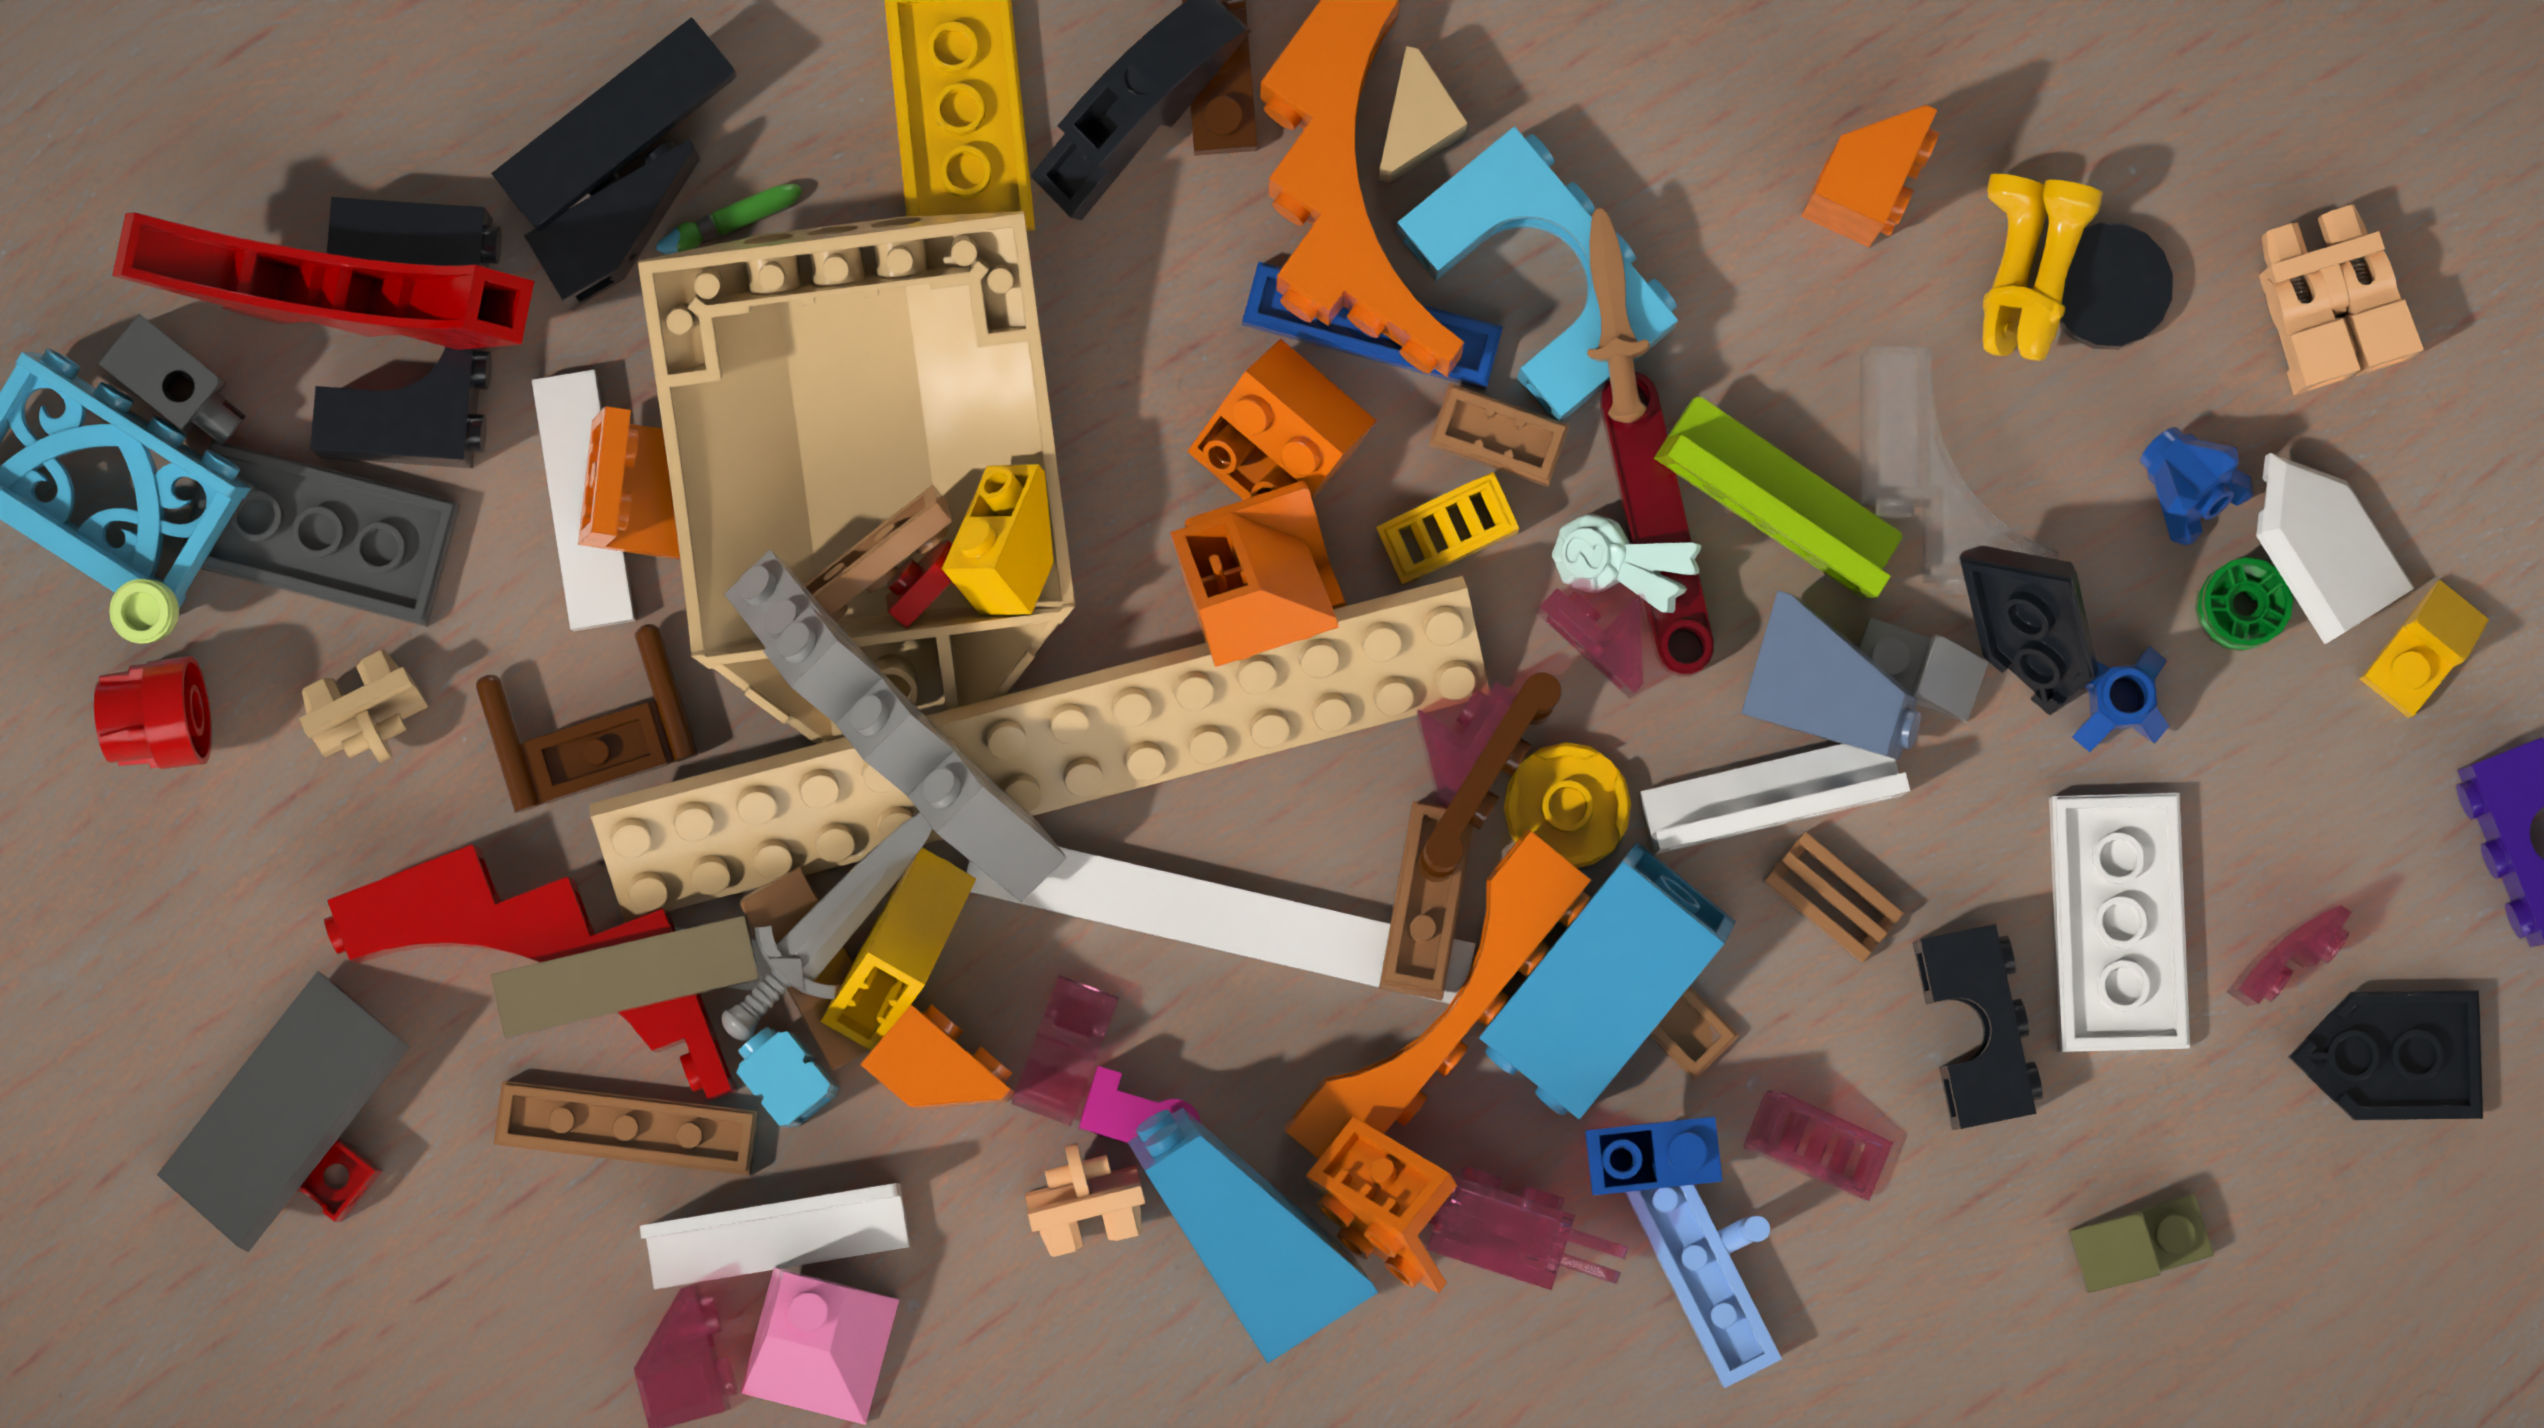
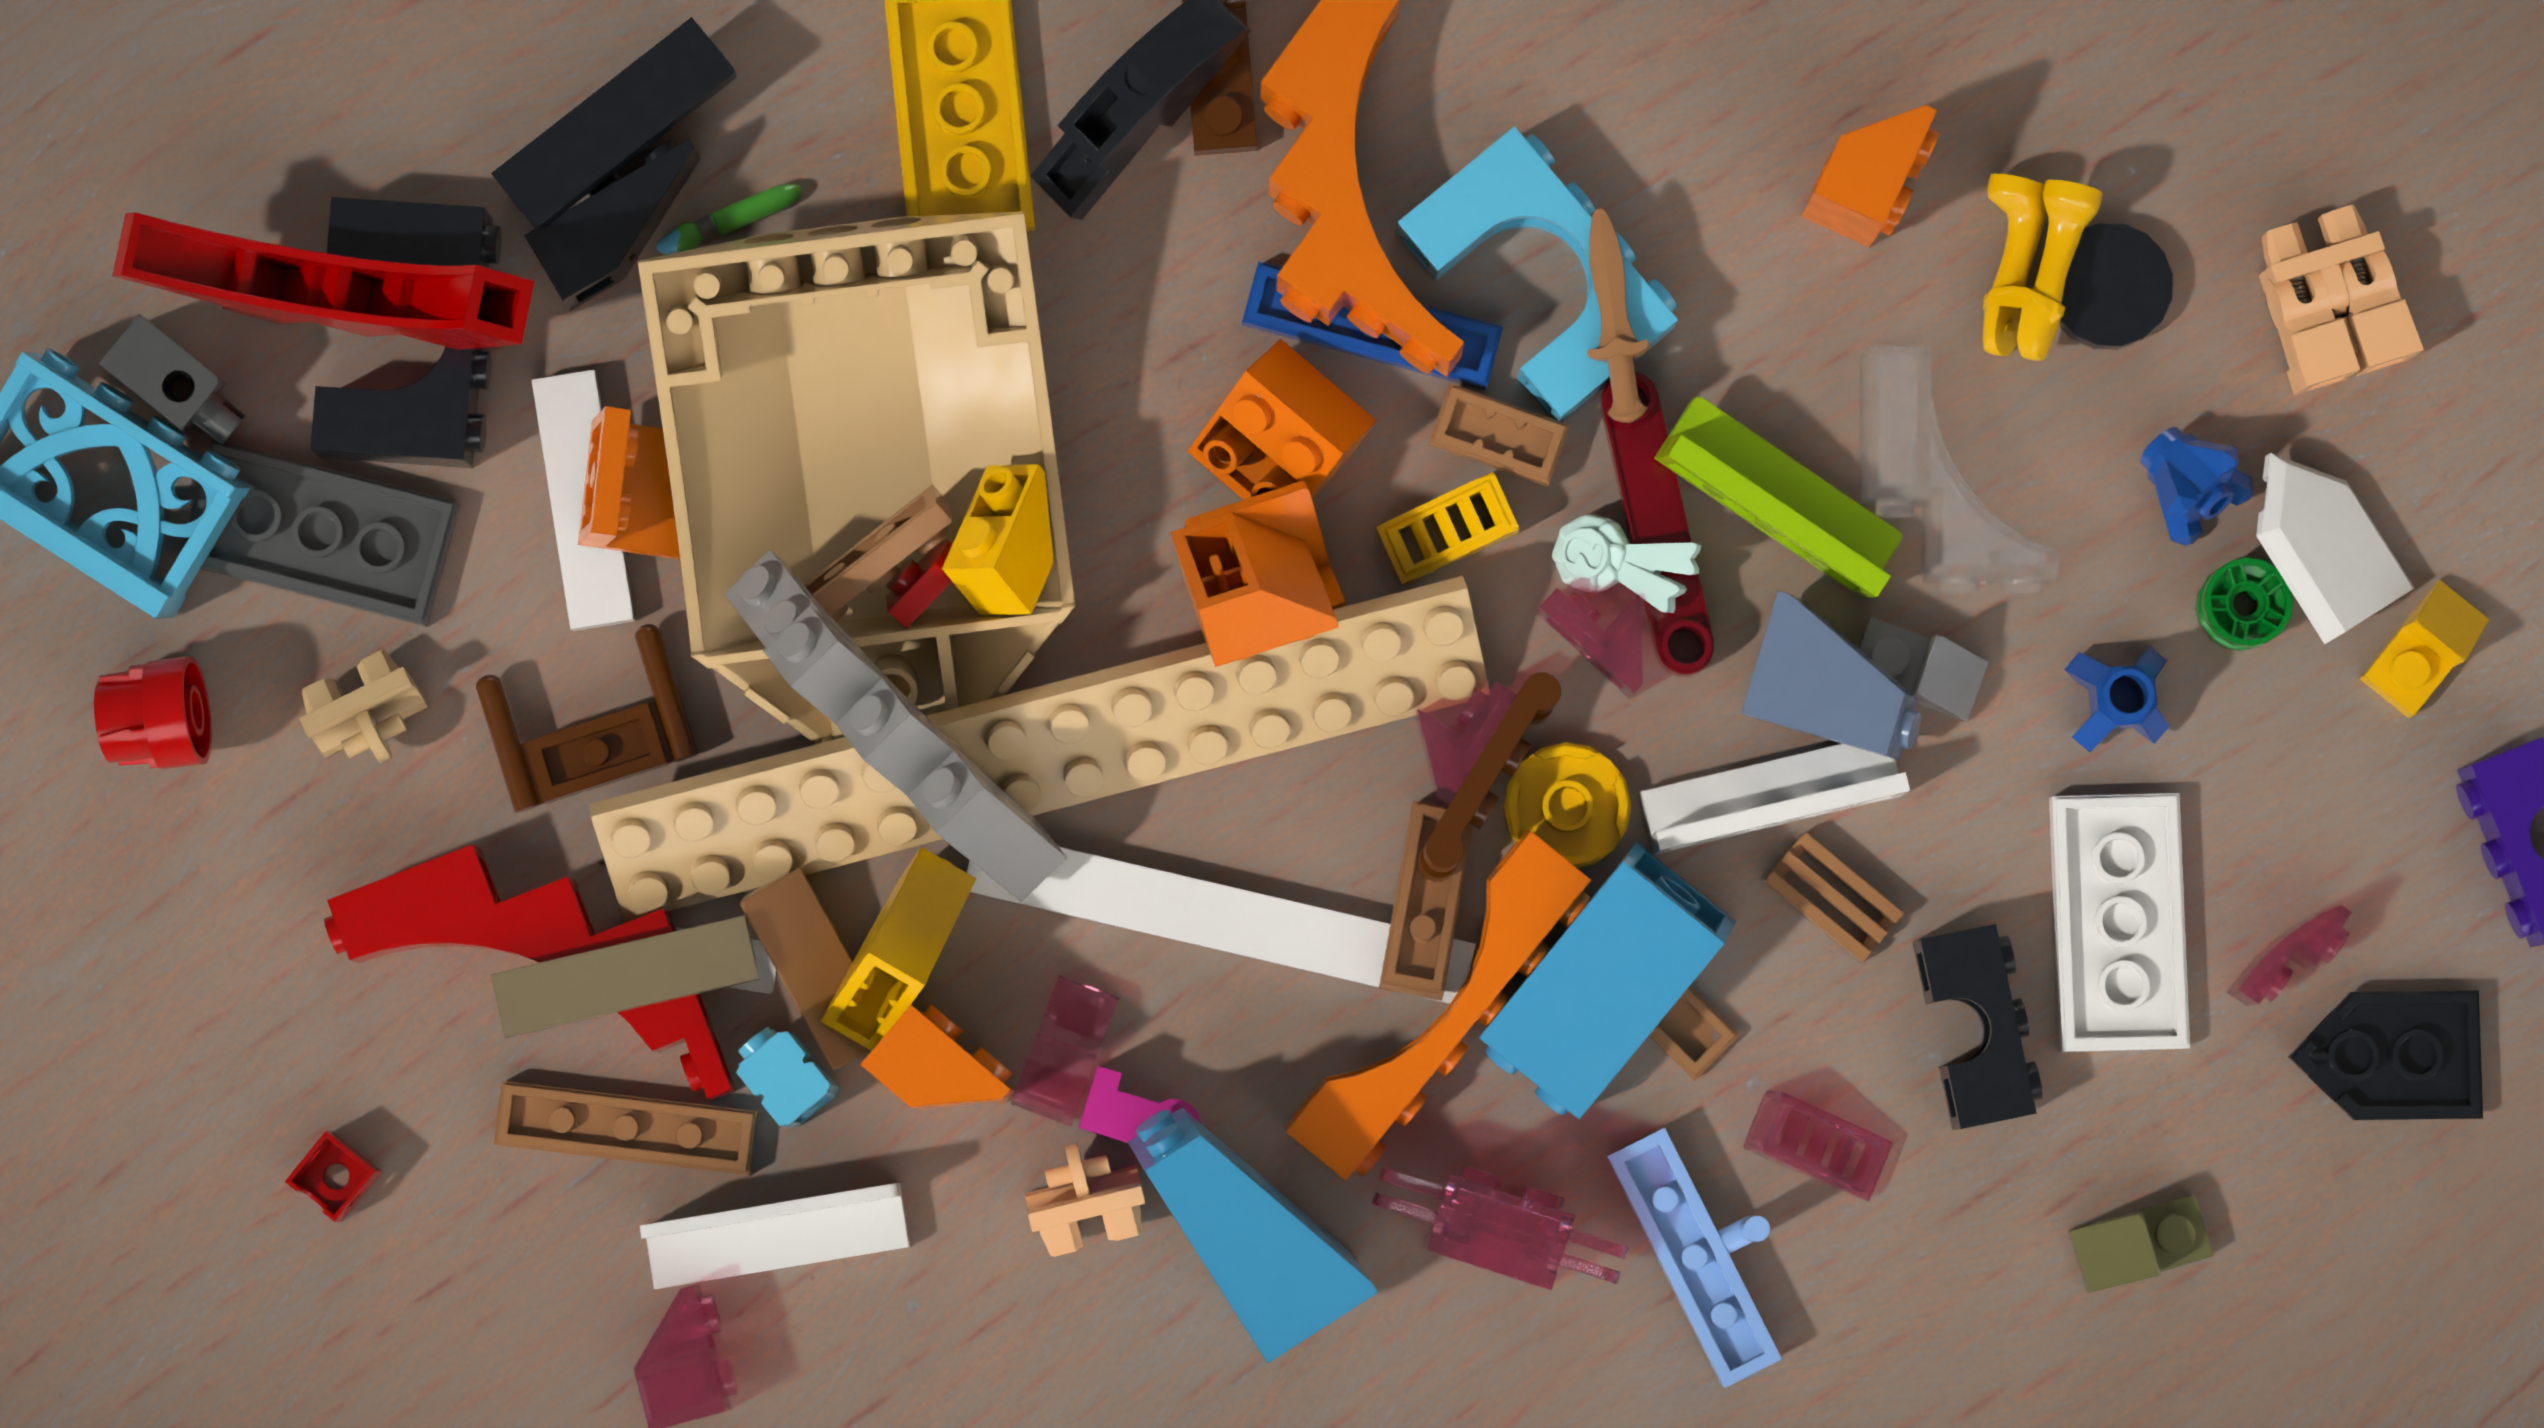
(144, 611): yellowish green tile -> none
(283, 1111): dark grey tile -> none
(819, 1345): bright pink slope -> none
(826, 928): light grey sword -> none
(1382, 1200): orange bracket -> none
(1421, 119): tan slope -> none
(1653, 1156): blue slope -> none
(2031, 621): black tile -> none

